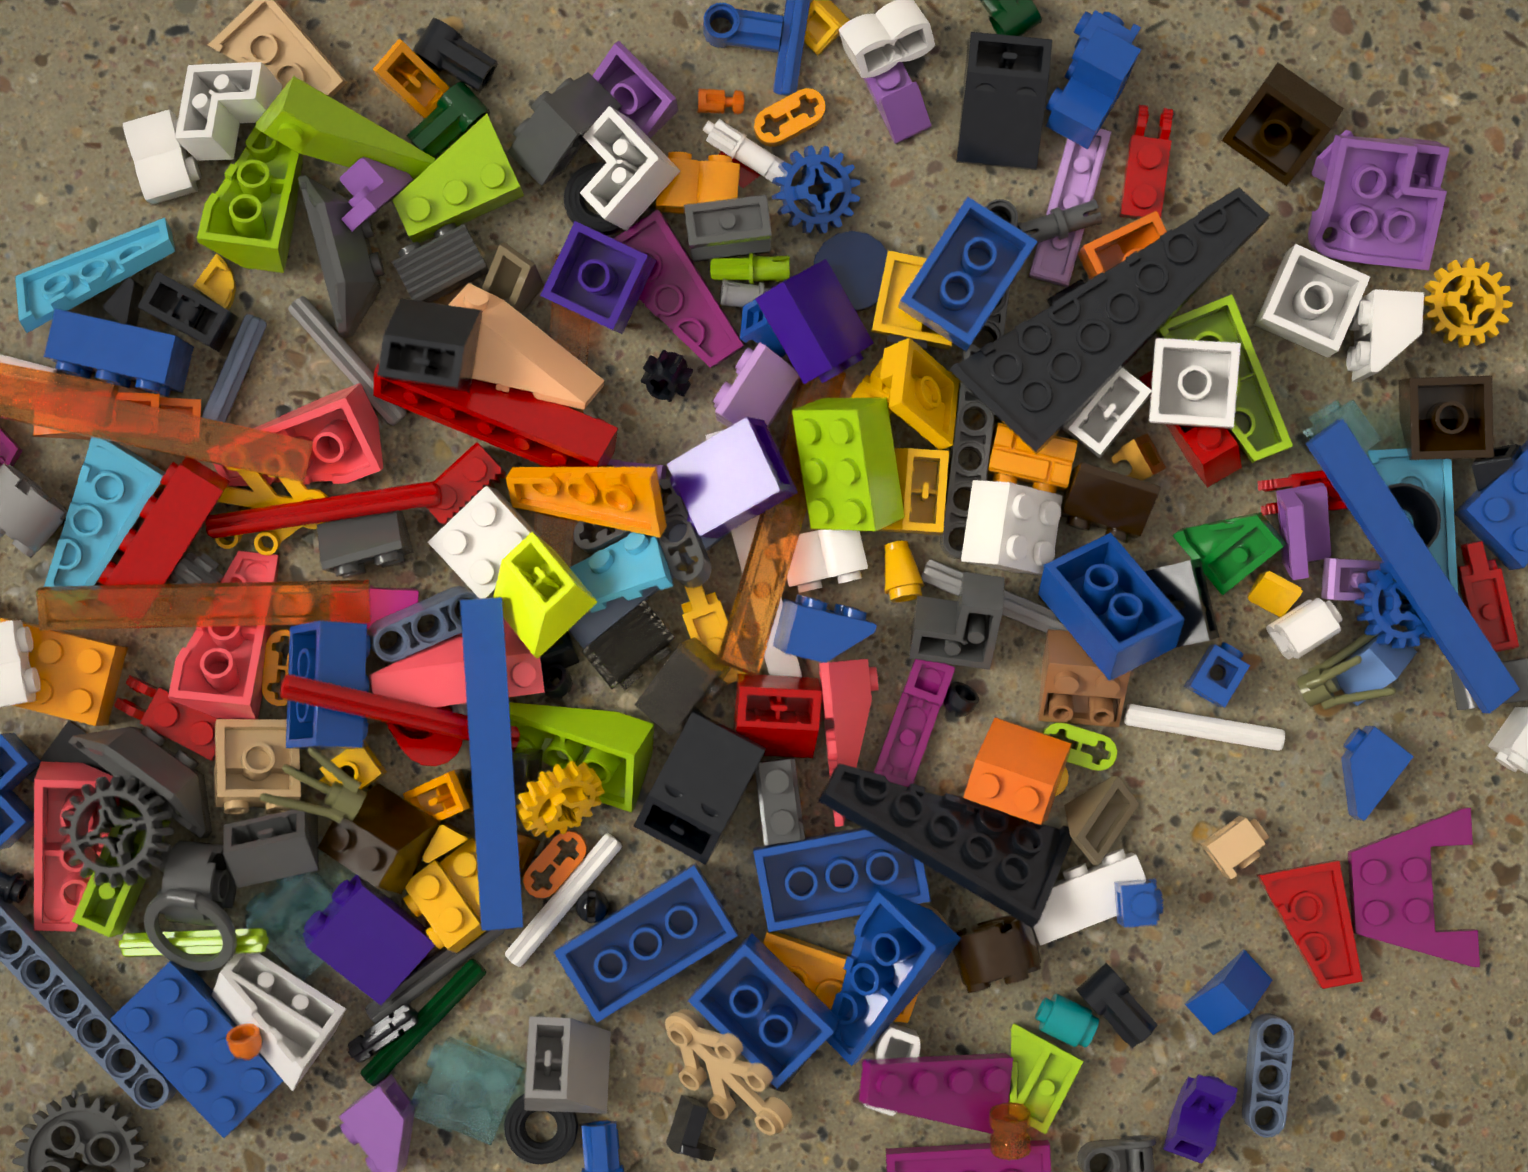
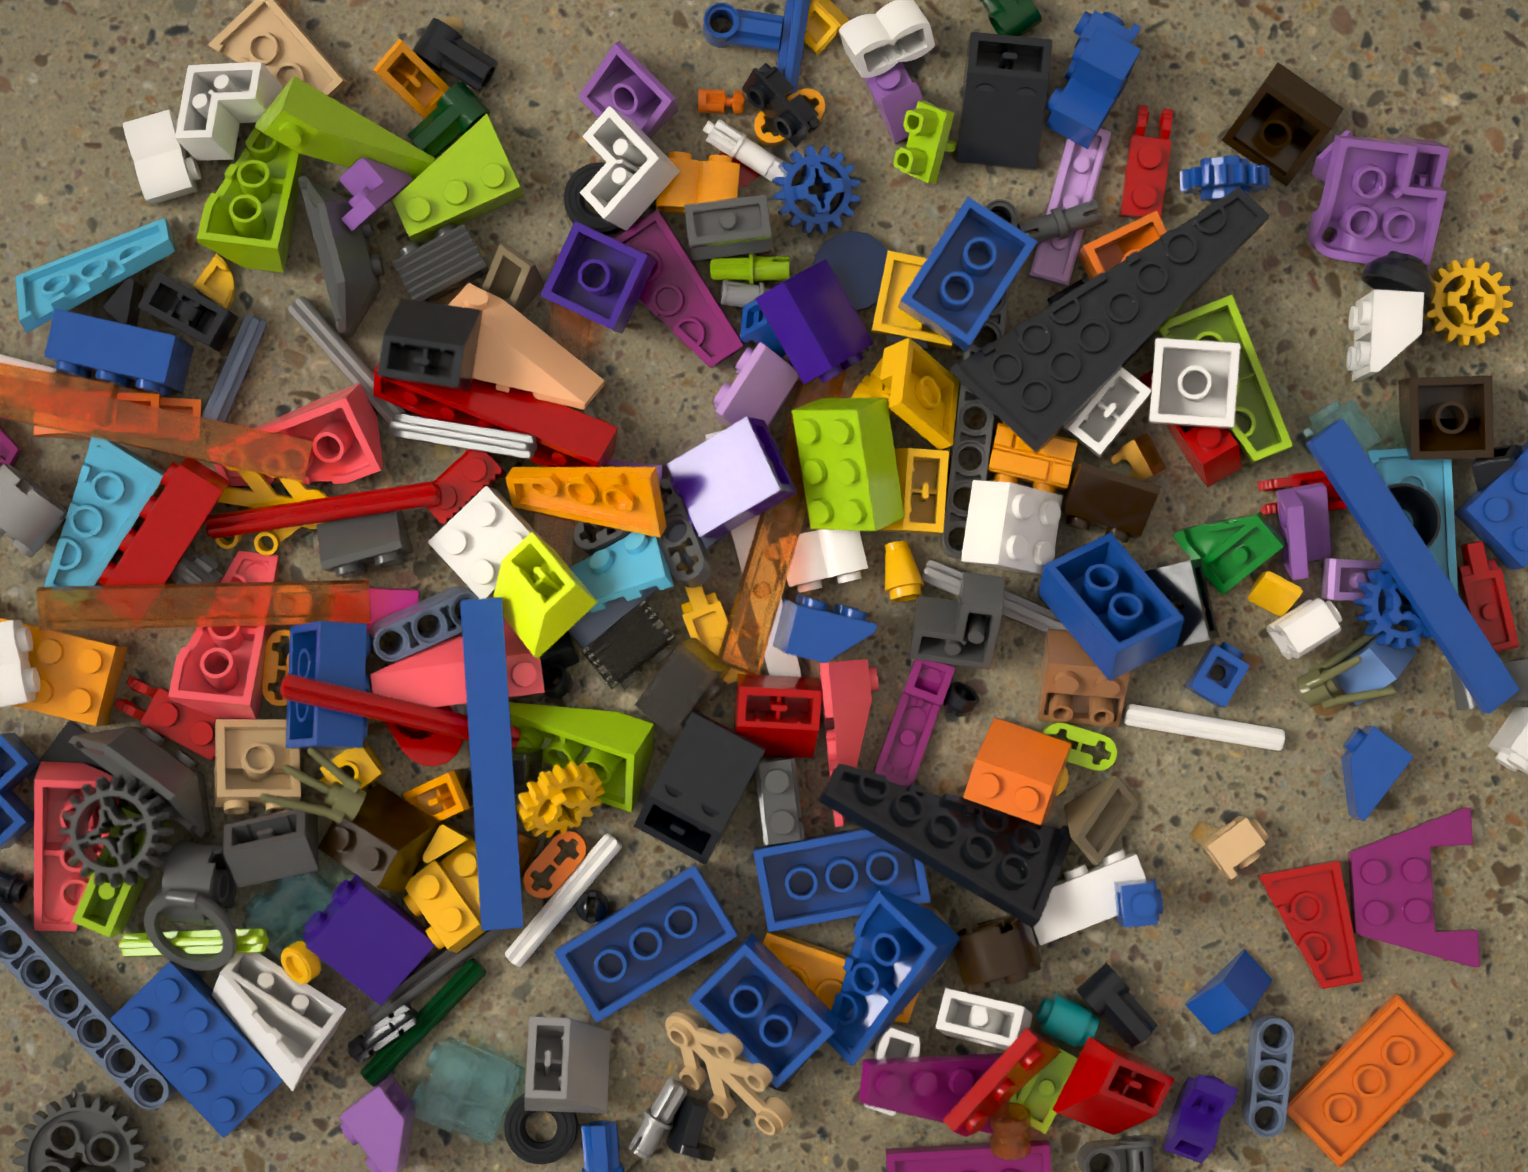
(244, 1041): orange hinge -> none
(300, 963): none -> yellow tile
(463, 435): none -> axle
(556, 128): dark grey brick -> none
(658, 1119): none -> light grey axle
(666, 375): black gear -> none
(767, 92): none -> black hinge
(926, 143): none -> lime hips
(981, 1019): none -> white brick
(1002, 1080): none -> red wing
(1112, 1088): none -> red slope
(1223, 175): none -> blue gear
(1312, 300): white brick -> none
(1368, 1080): none -> orange tile
(1399, 273): none -> black piece

